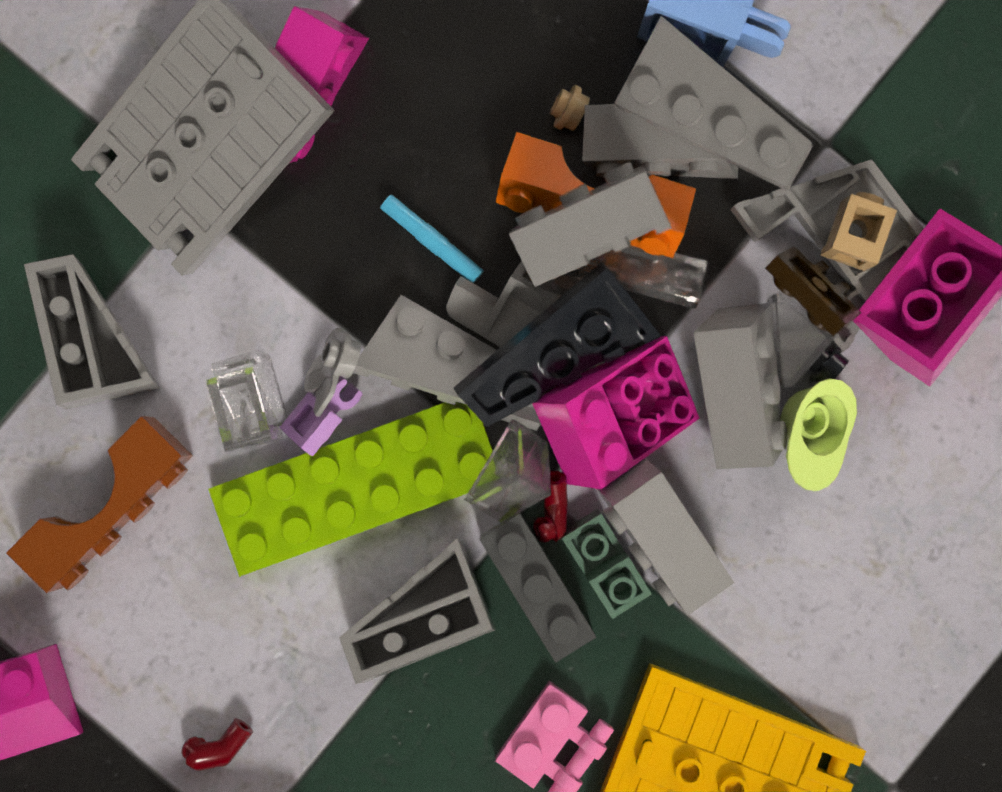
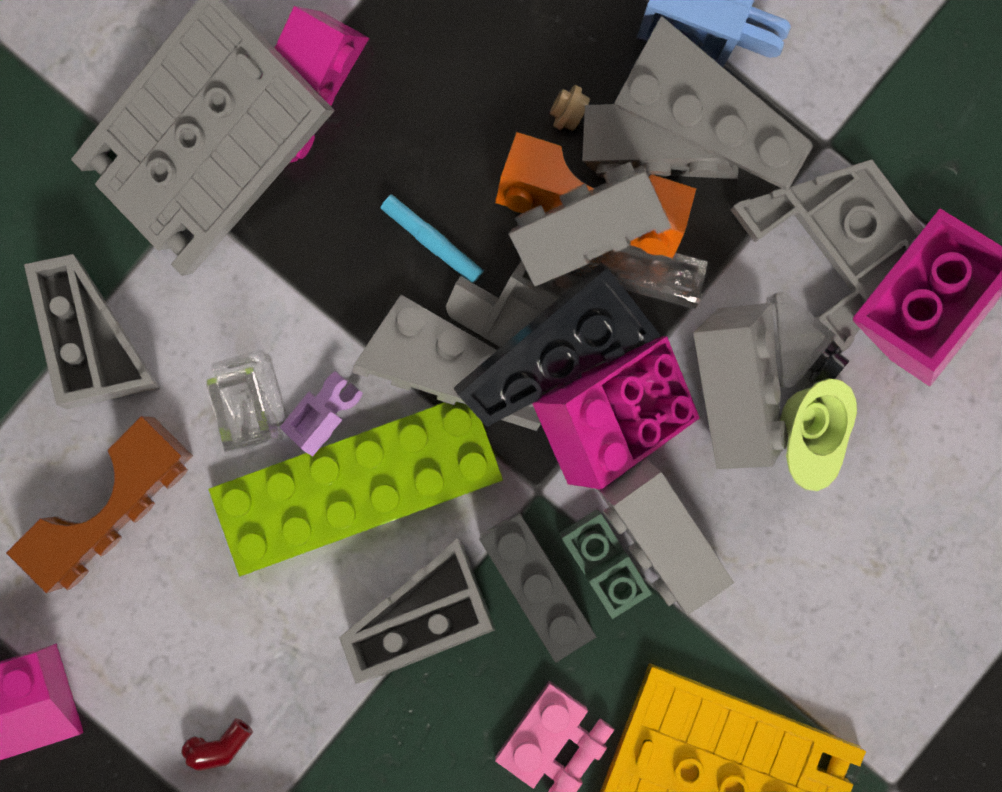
(337, 359): light grey plate -> none
(513, 475): clear slope -> none
(555, 508): dark red arm -> none
(824, 302): dark brown hinge -> none
(875, 222): tan brick -> none

